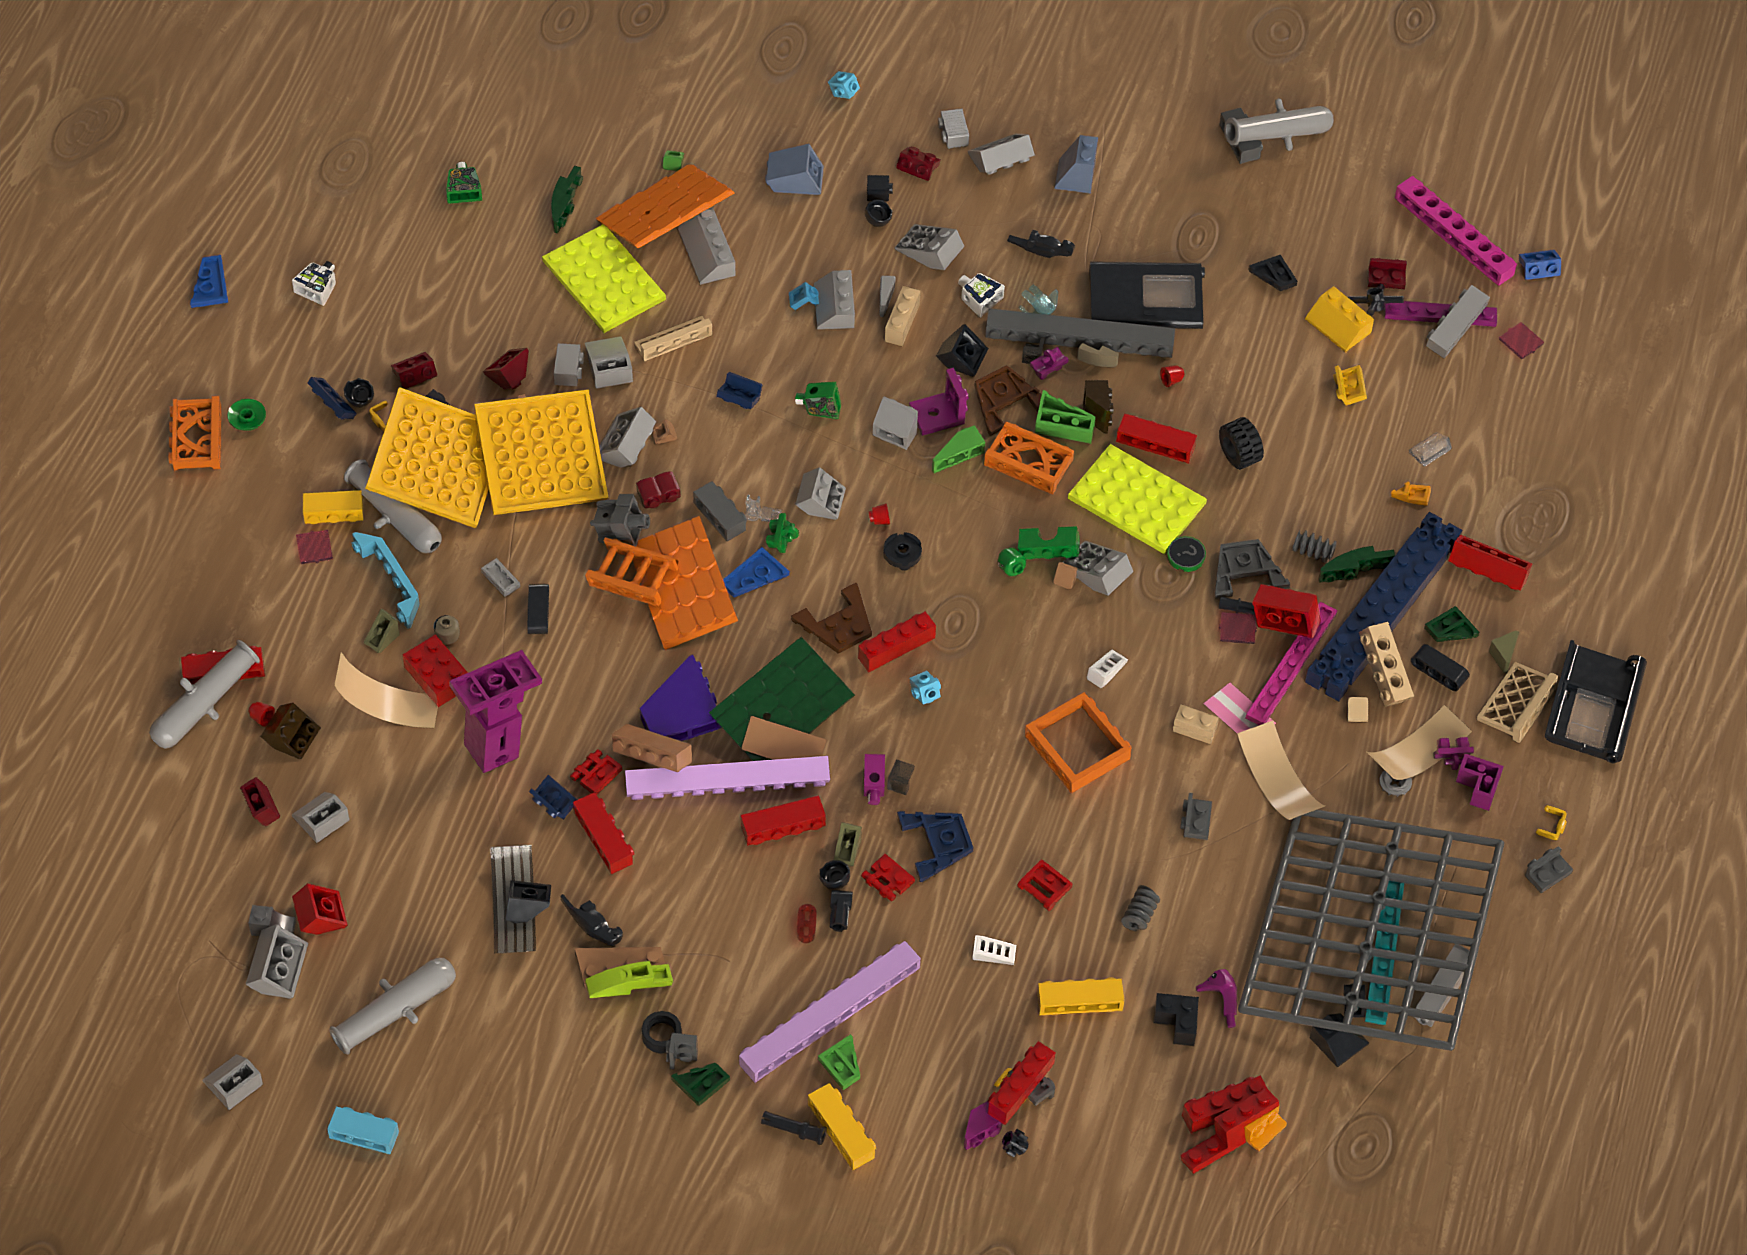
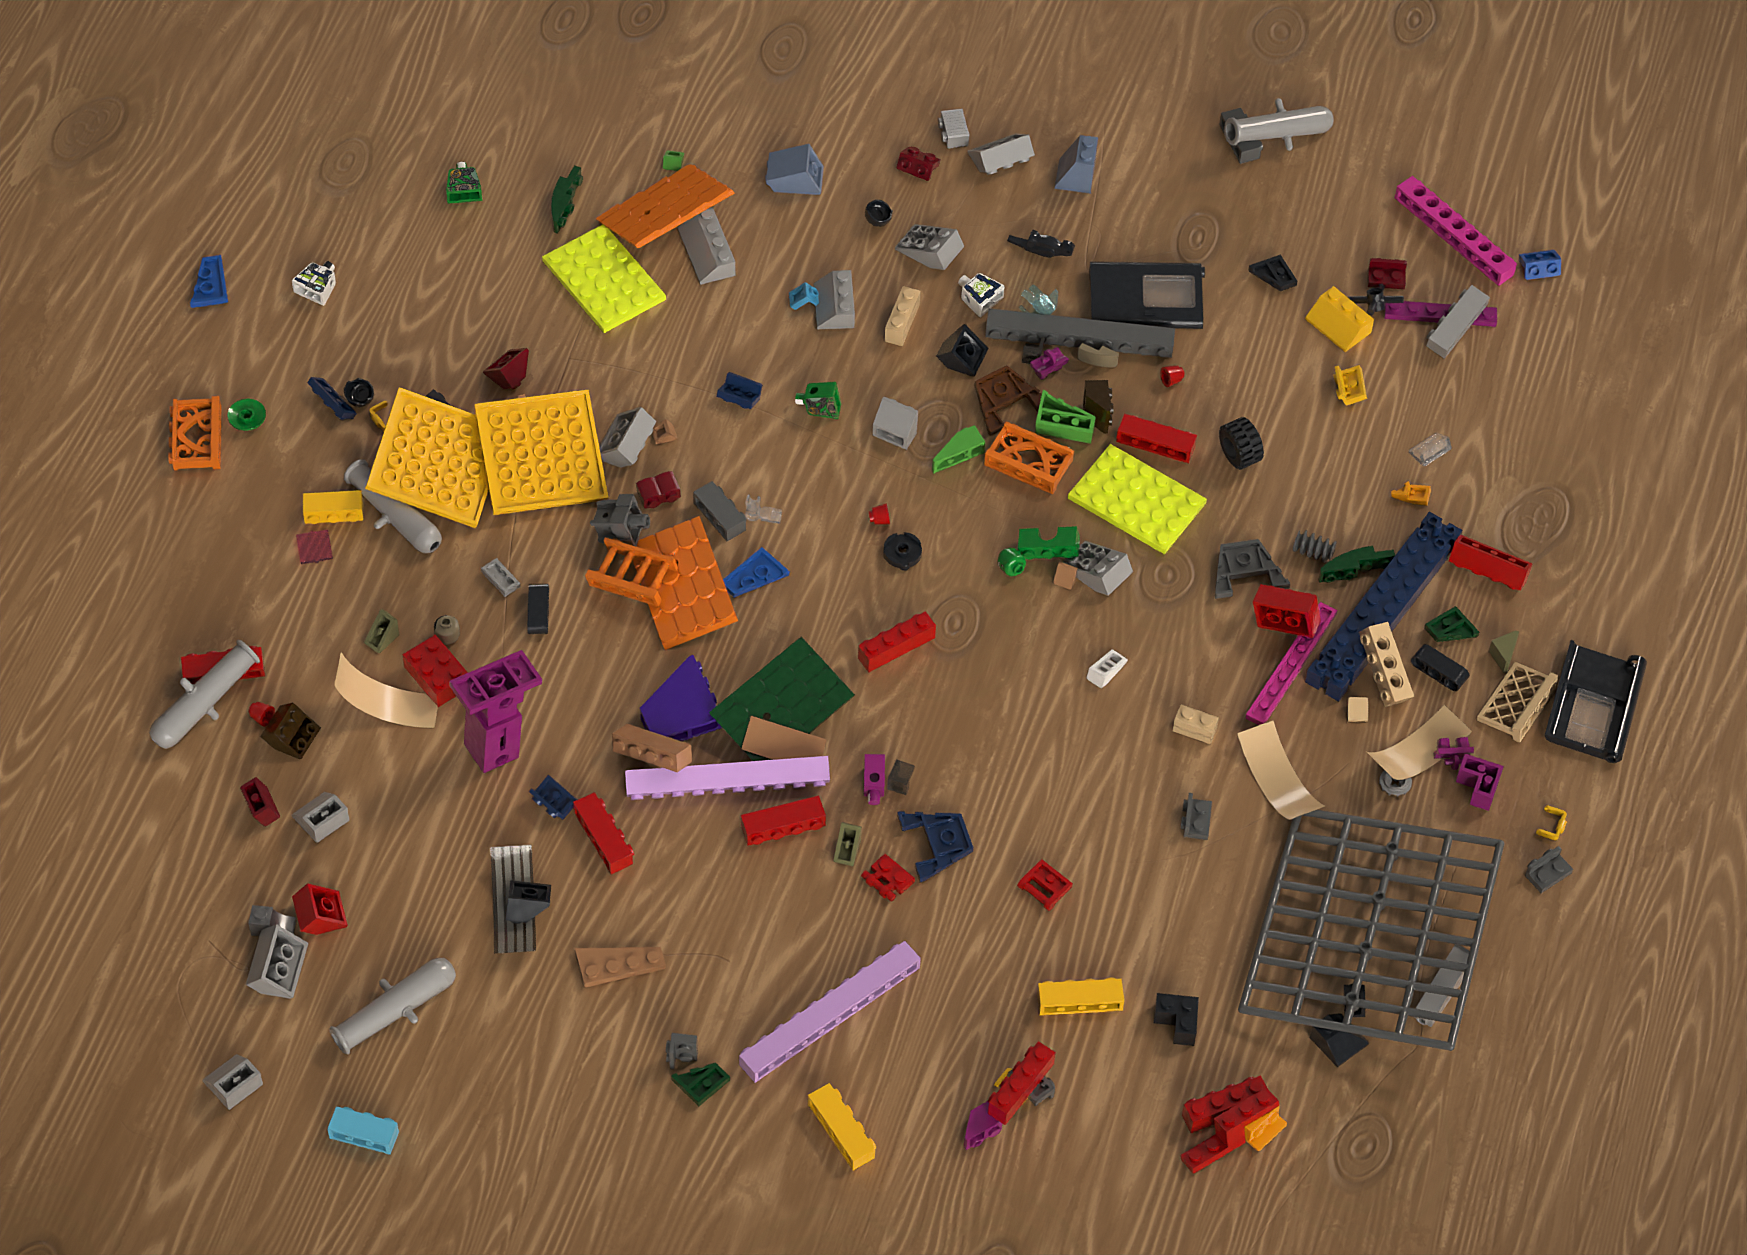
(368, 545): medium azure slope -> none
(415, 370): dark red bracket -> none
(567, 364): light grey brick -> none
(593, 922): black animal -> none
(600, 776): red plate -> none
(609, 362): light grey slope -> none
(627, 977): lime slope -> none
(656, 1018): black tyre -> none
(674, 338): tan fence -> none
(783, 531): green hips -> none
(802, 923): clear red beam -> none
(804, 1130): black pin -> none
(820, 494): light grey slope -> none
(835, 874): black hair -> none
(841, 904): black piece -> none
(841, 1062): bright green wing -> none
(843, 627): reddish brown wing -> none
(844, 85): medium azure brick -> none
(878, 187): black brick -> none
(887, 287): light grey slope -> none
(925, 687): medium azure brick -> none
(949, 405): magenta bracket -> none
(979, 955): white slope -> none
(1015, 1142): black gear -> none
(1054, 760): orange window -> none
(1140, 909): dark grey piece -> none
(1186, 554): black tile -> none
(1224, 983): magenta animal -> none
(1232, 708): bright pink sticker -> none
(1236, 605): black axle -> none
(1238, 628): clear pink piece -> none
(1384, 966): teal plate -> none
(1521, 340): clear pink piece -> none

